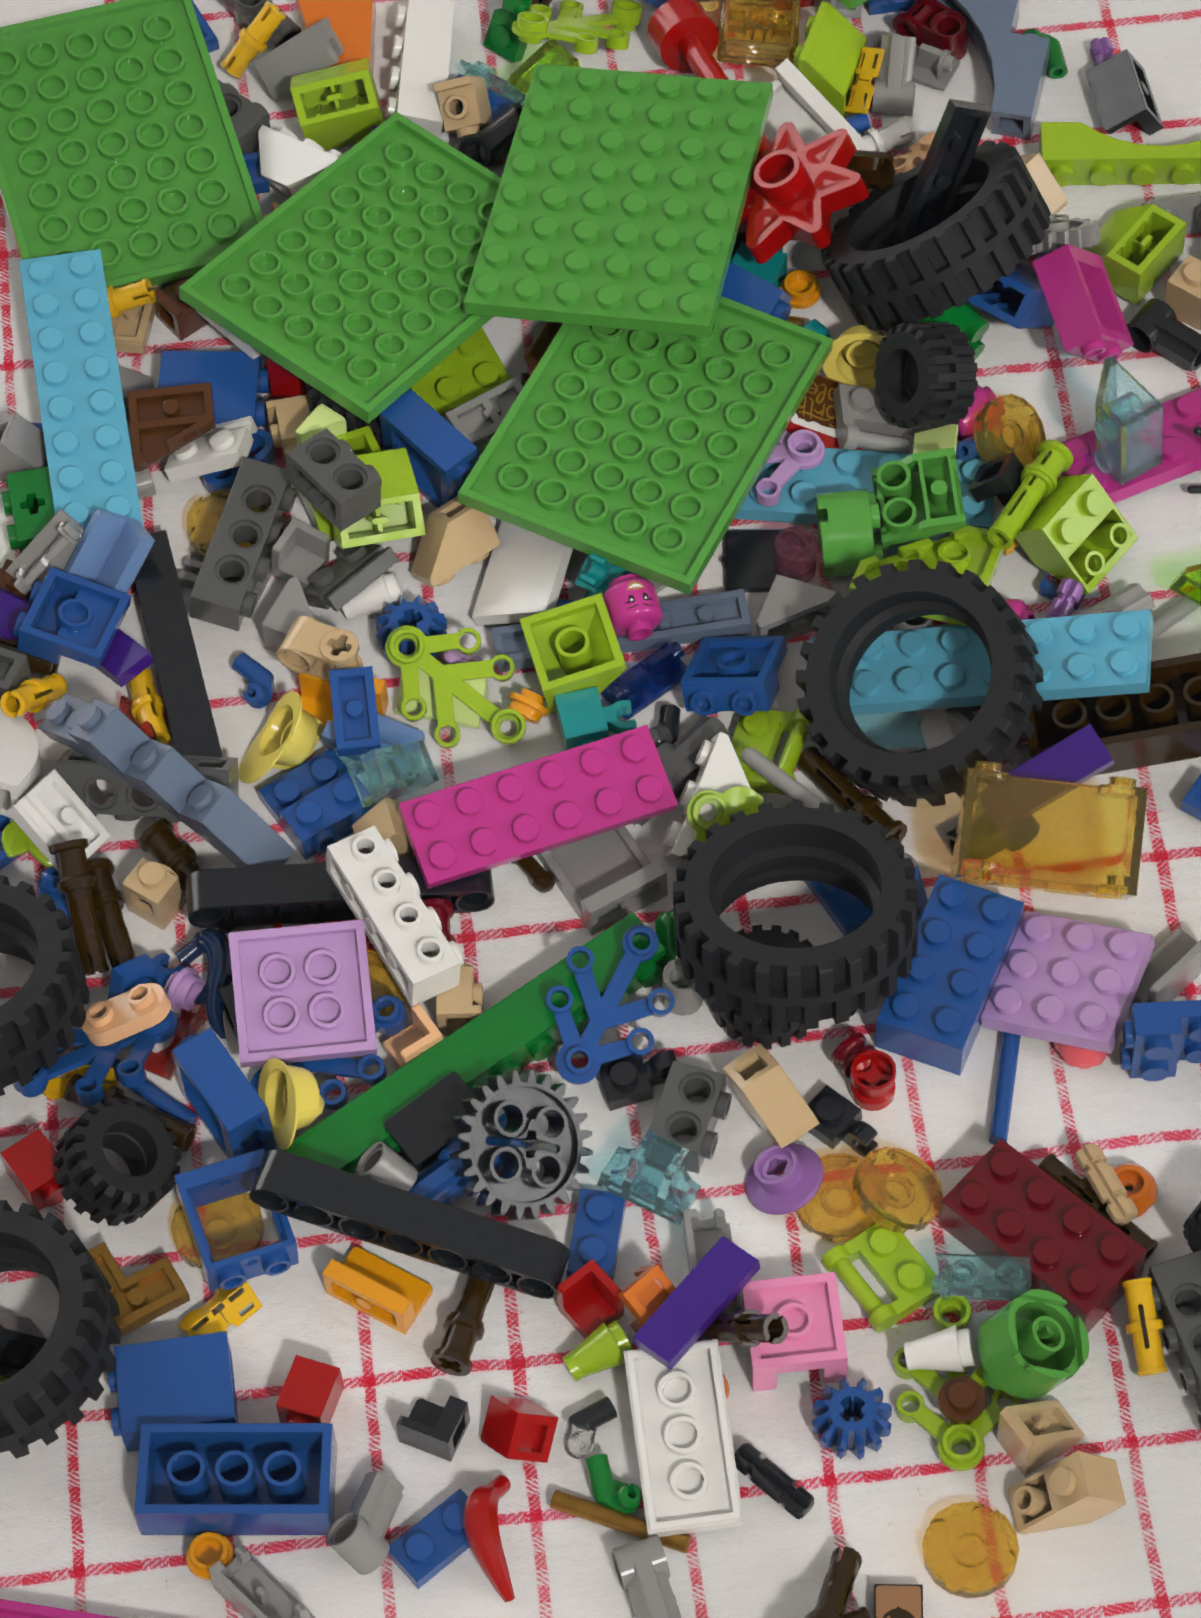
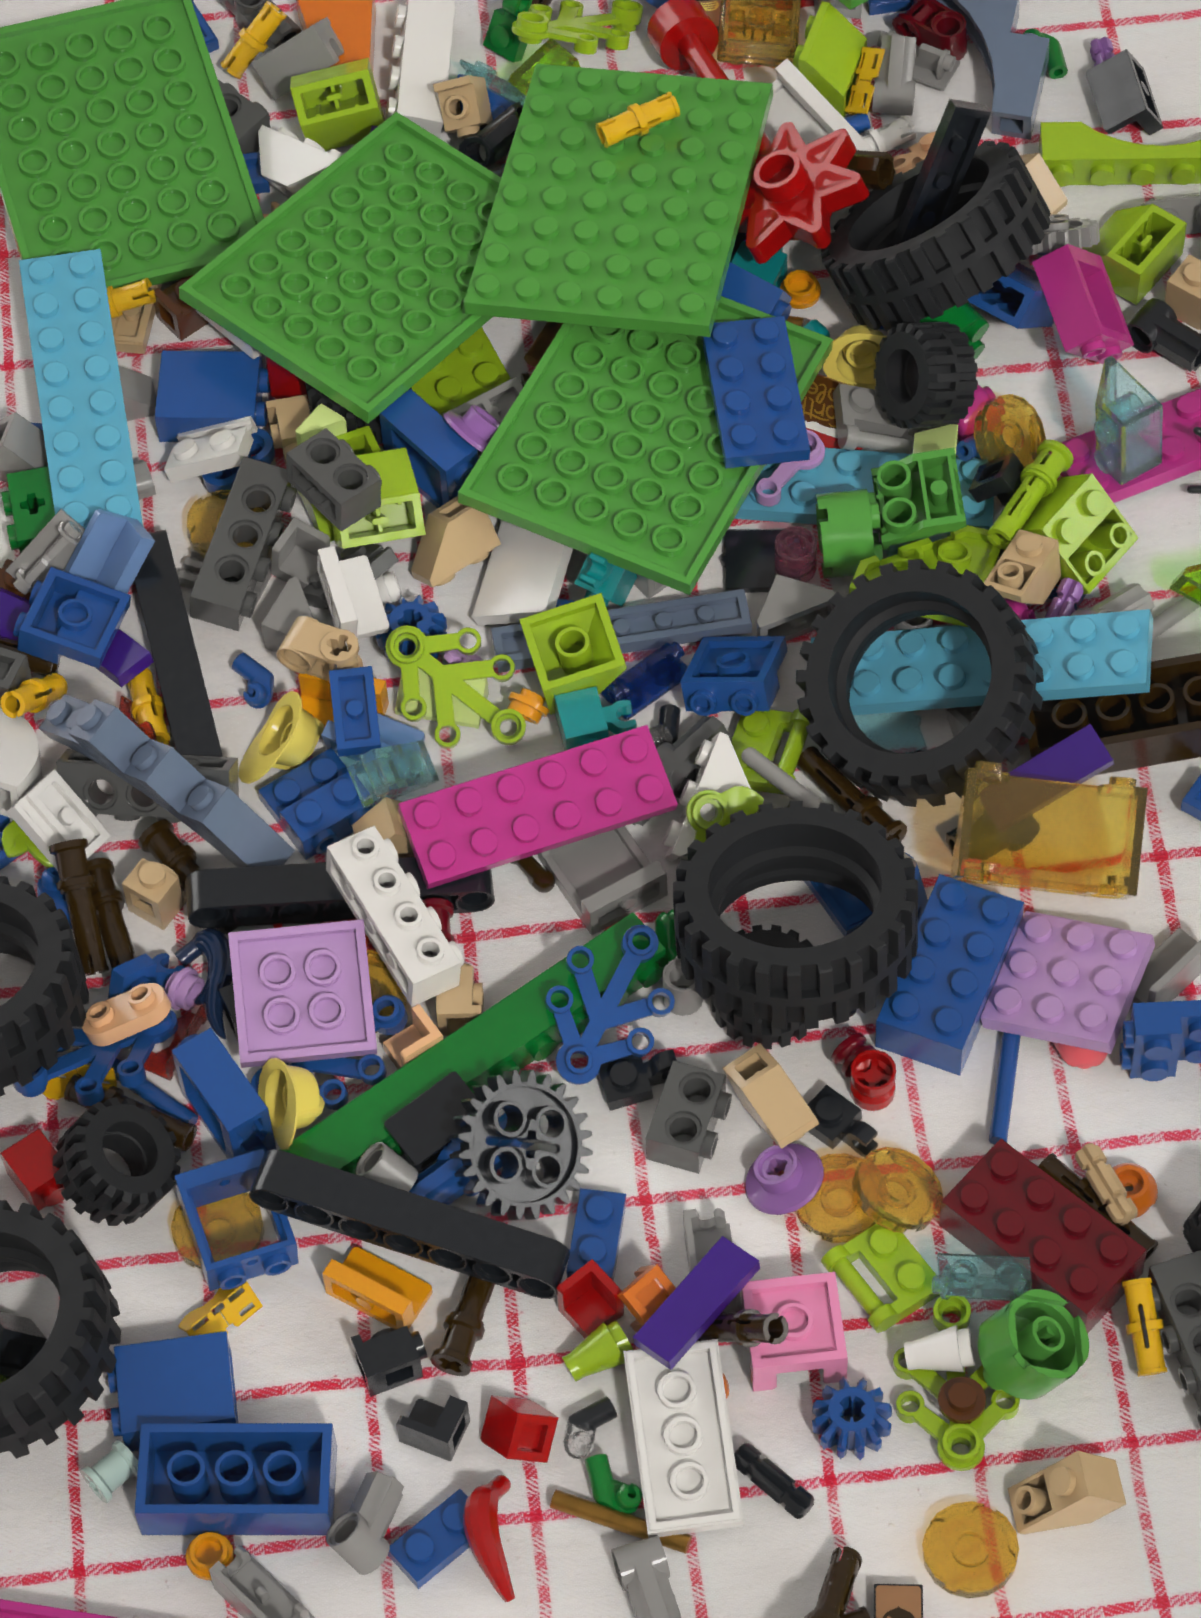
(111, 1471): none -> light aqua bush
(143, 1294): pearl gold plate -> none
(168, 420): reddish brown wing -> none
(309, 1392): red brick -> none
(352, 594): none -> white panel
(389, 1358): none -> black brick
(474, 426): none -> medium lavender piece
(633, 607): dark pink head -> none
(637, 119): none -> yellow pin
(652, 1177): clear light blue brick -> none
(755, 393): none -> blue plate
(1027, 568): none -> tan slope
(1036, 1433): tan slope -> none

